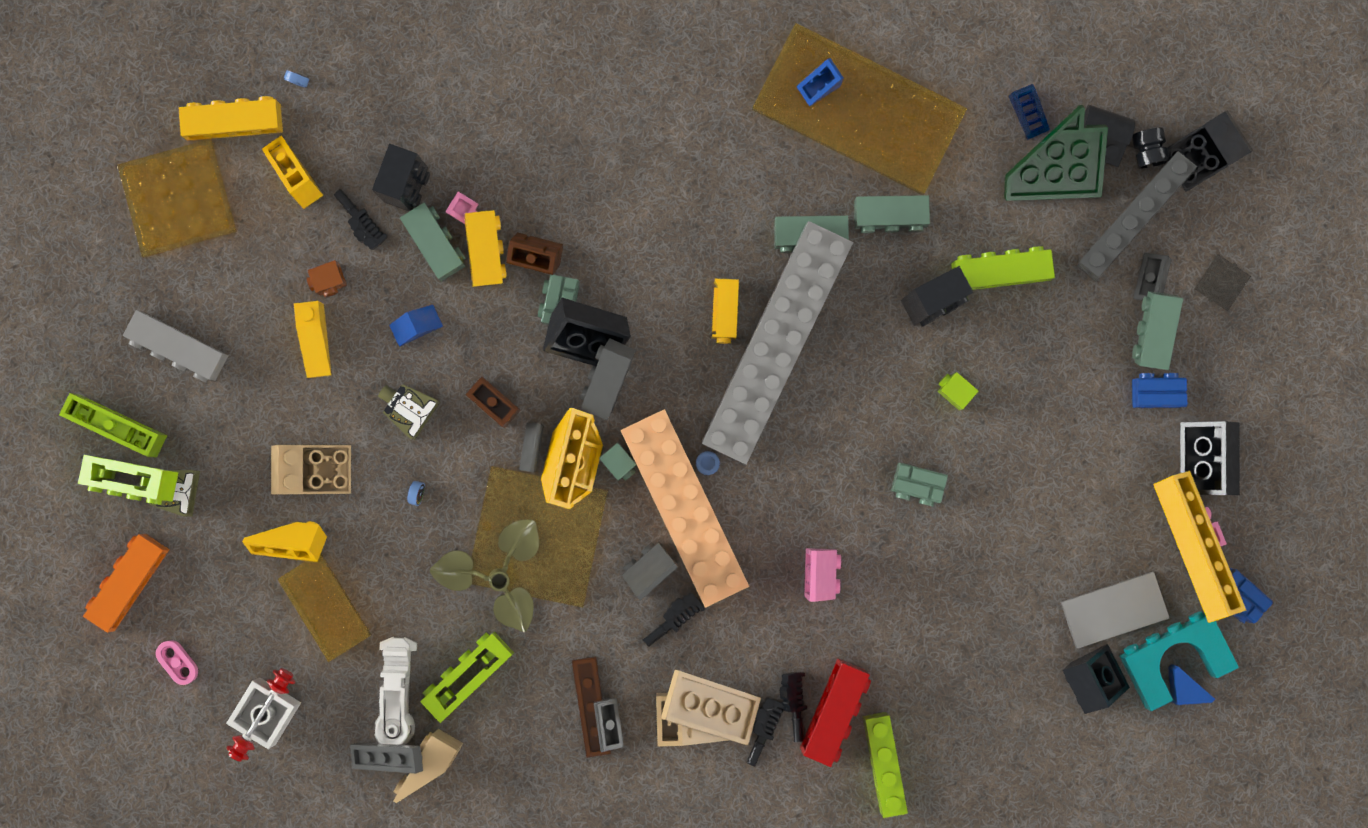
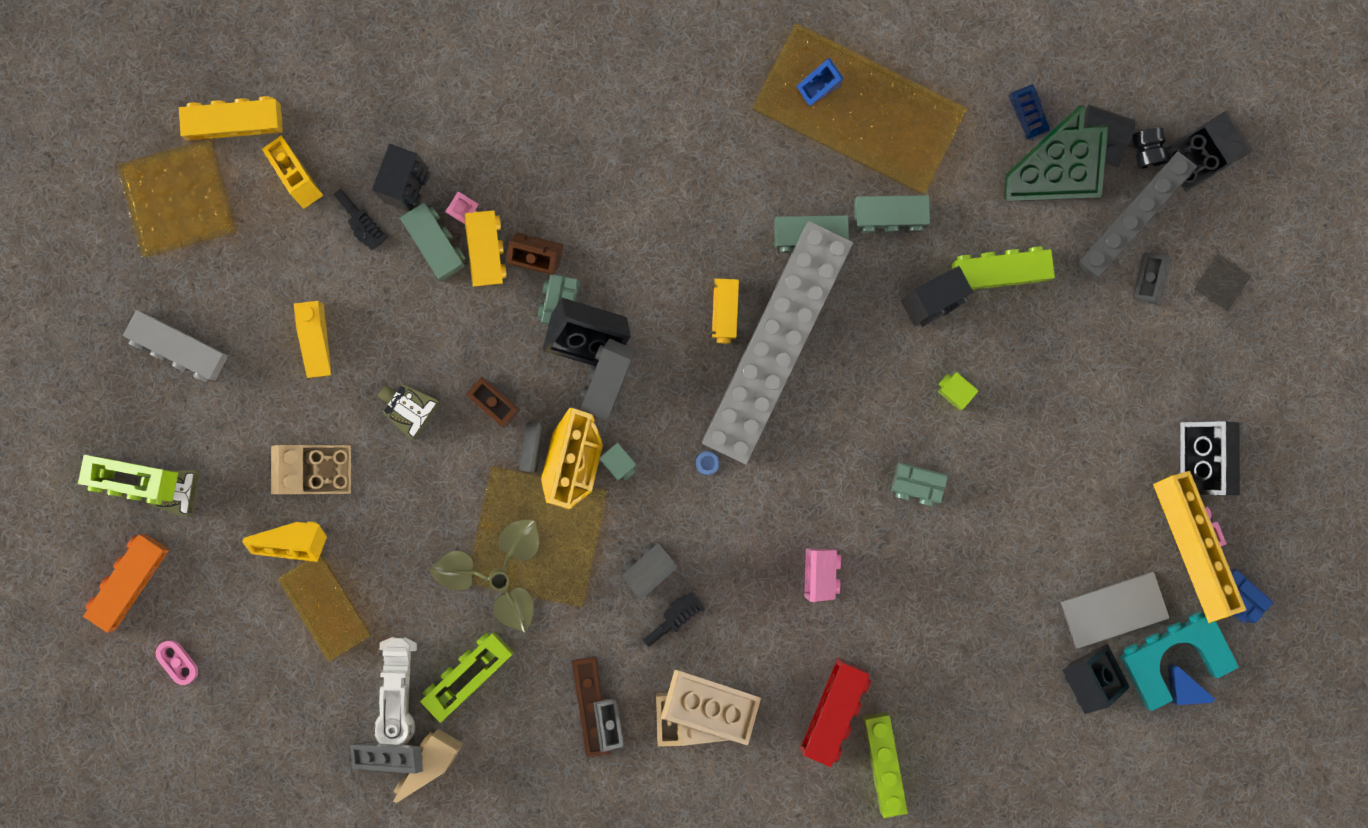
(113, 425): lime brick -> none
(262, 714): white brick -> none
(296, 79): medium blue tile -> none
(326, 279): dark orange brick -> none
(415, 324): blue slope -> none
(415, 493): medium blue tile -> none
(684, 508): light nougat brick -> none
(764, 727): black piece -> none
(792, 700): black piece -> none
(1157, 330): sand green brick -> none
(1159, 392): blue brick -> none

